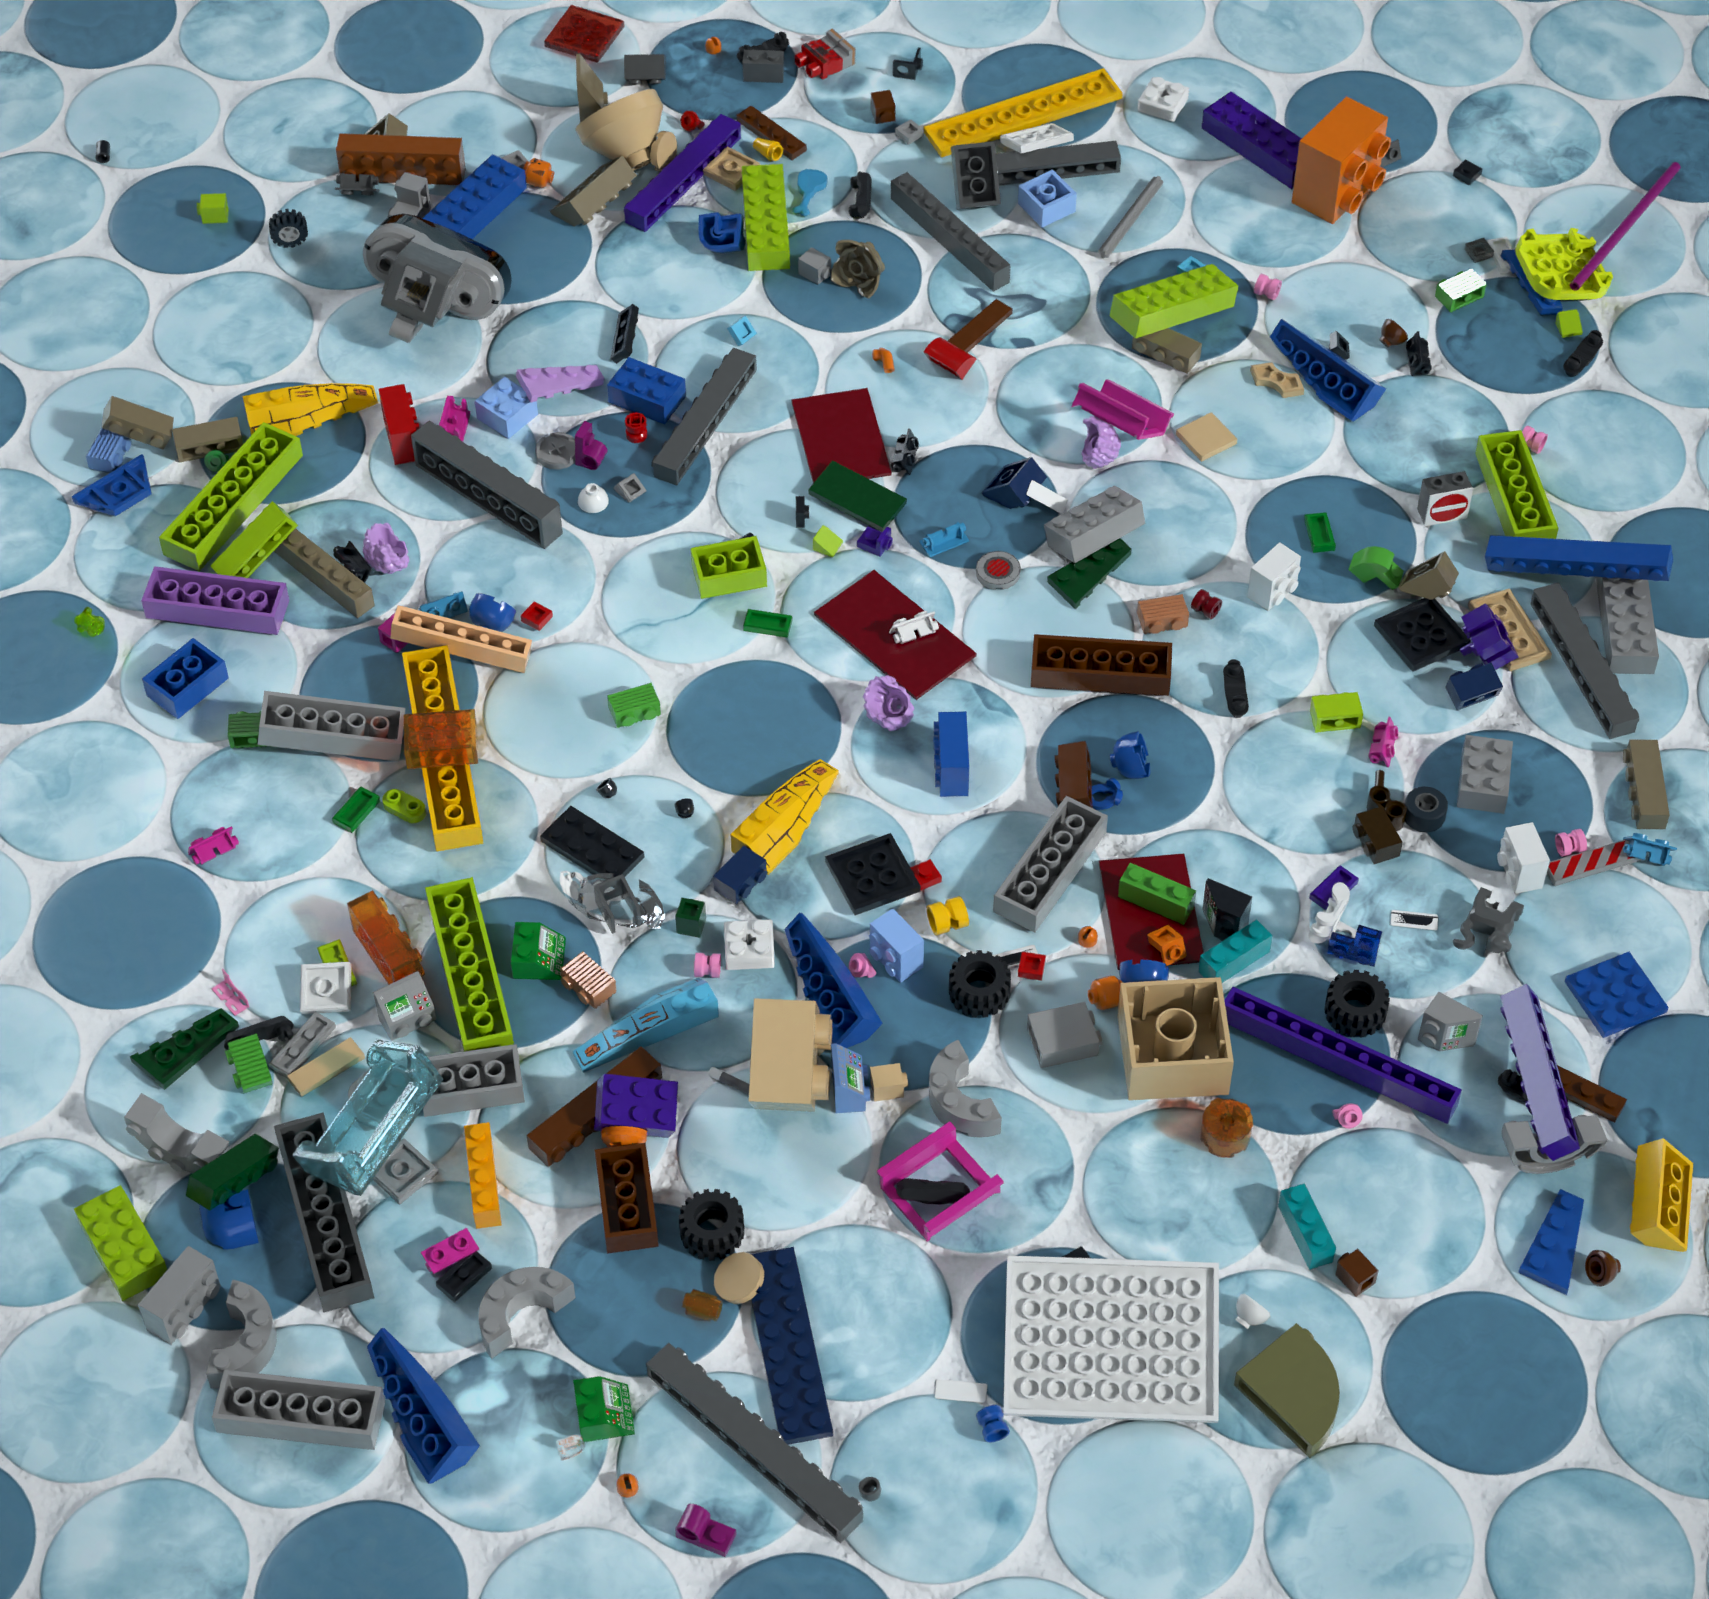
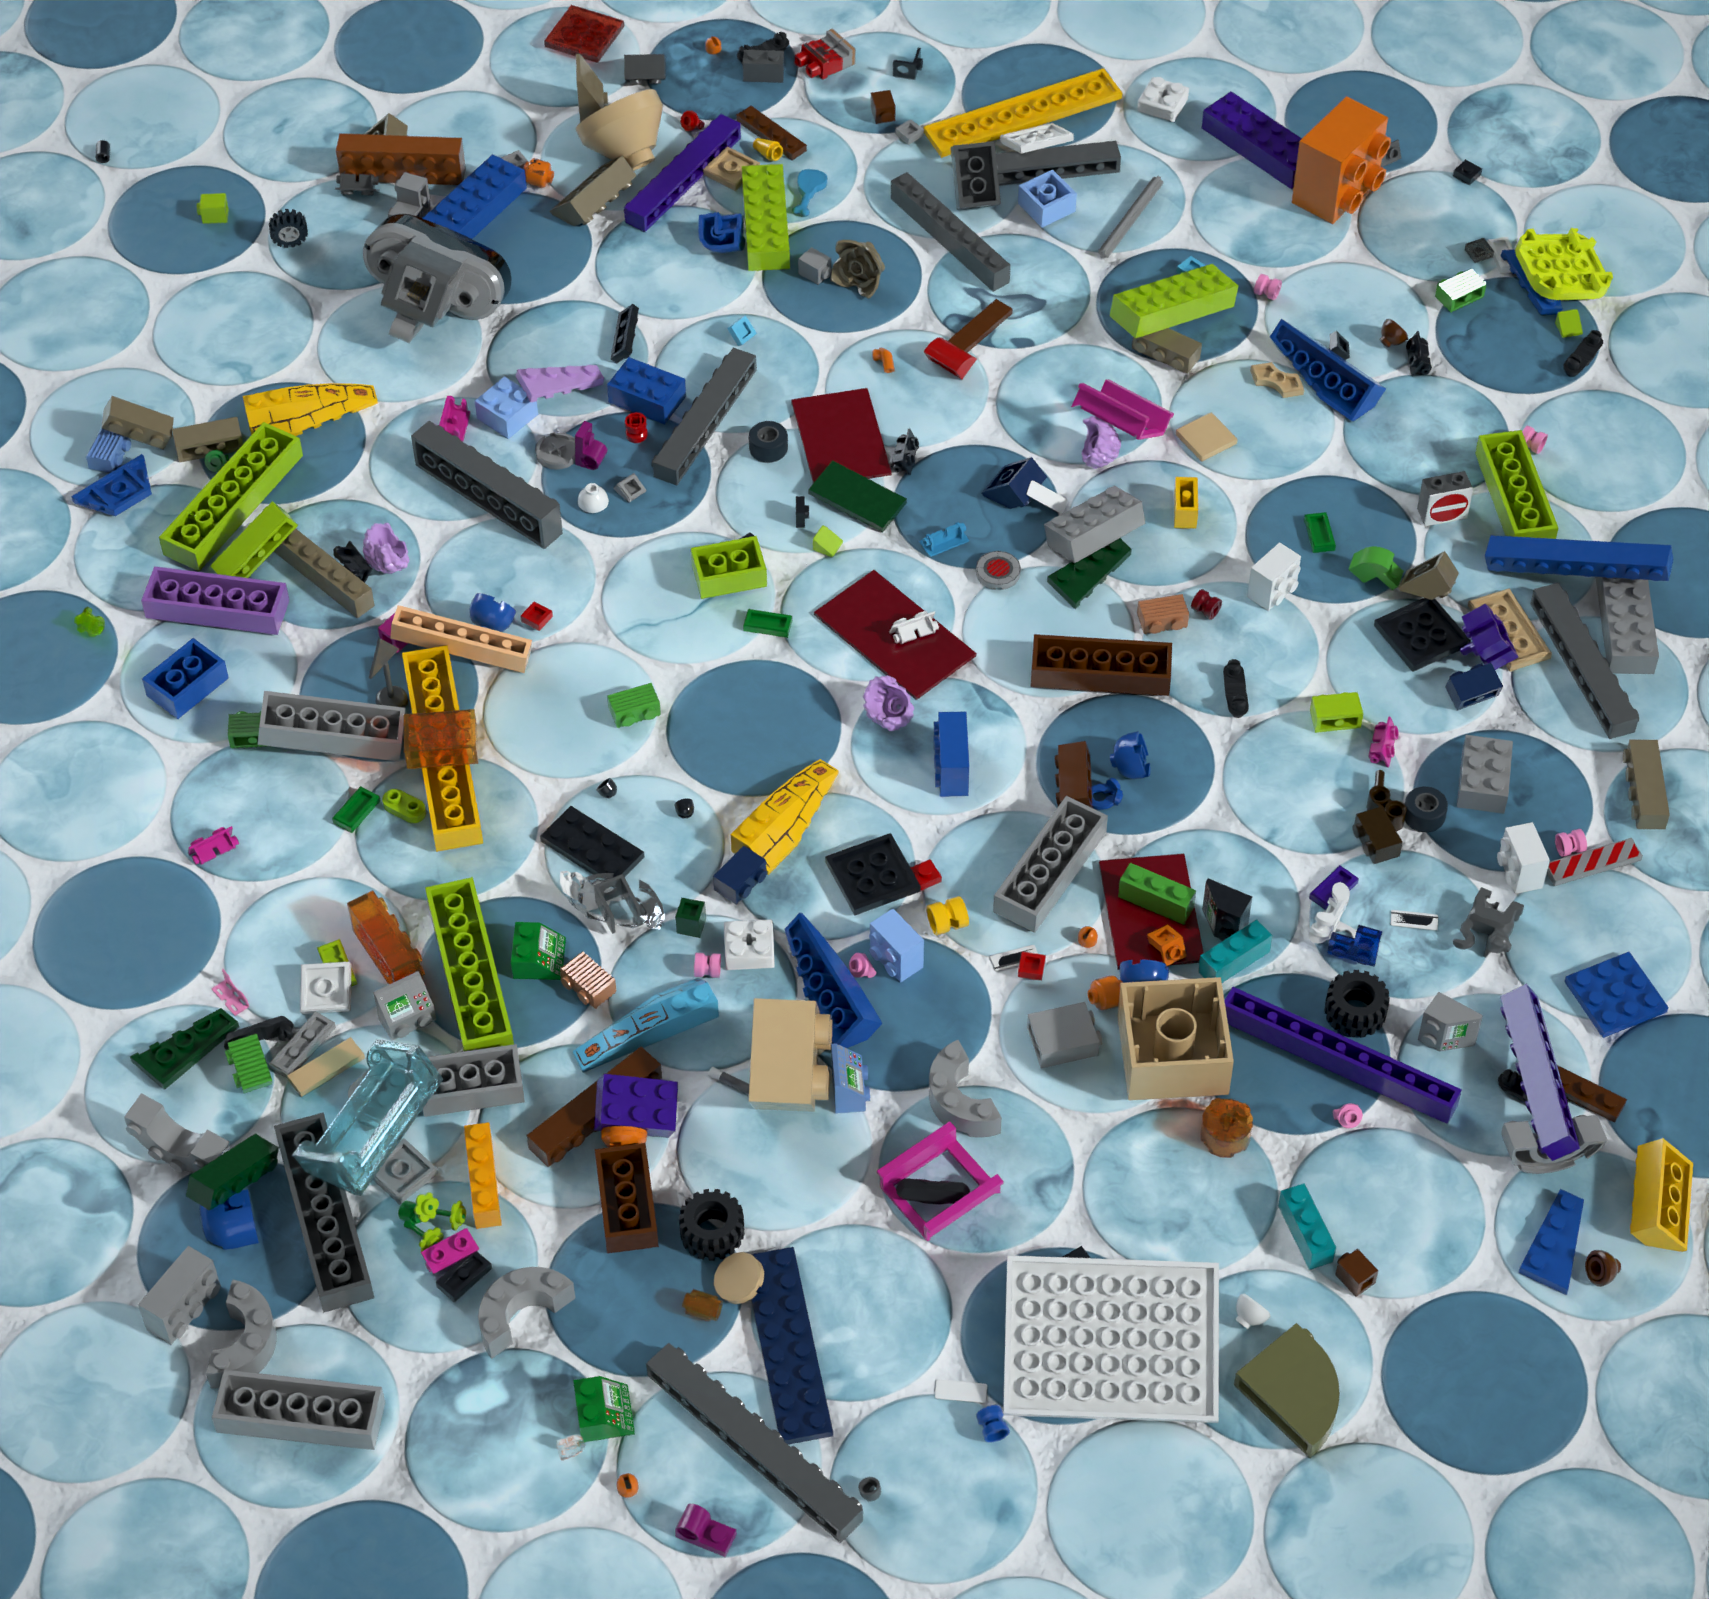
(121, 1242): lime brick -> none
(390, 694): none -> dark grey piece
(399, 421): red brick -> none
(426, 1208): none -> lime plant
(429, 1421): blue wedge -> none
(447, 606): dark azure hinge -> none
(663, 150): tan tile -> none
(768, 441): none -> black wheel
(863, 196): black piece -> none
(875, 541): dark purple bracket -> none
(887, 1082): tan brick -> none
(984, 968): black tyre -> none
(1185, 502): none -> yellow brick
(1624, 227): magenta piece -> none
(1658, 850): dark azure hinge -> none

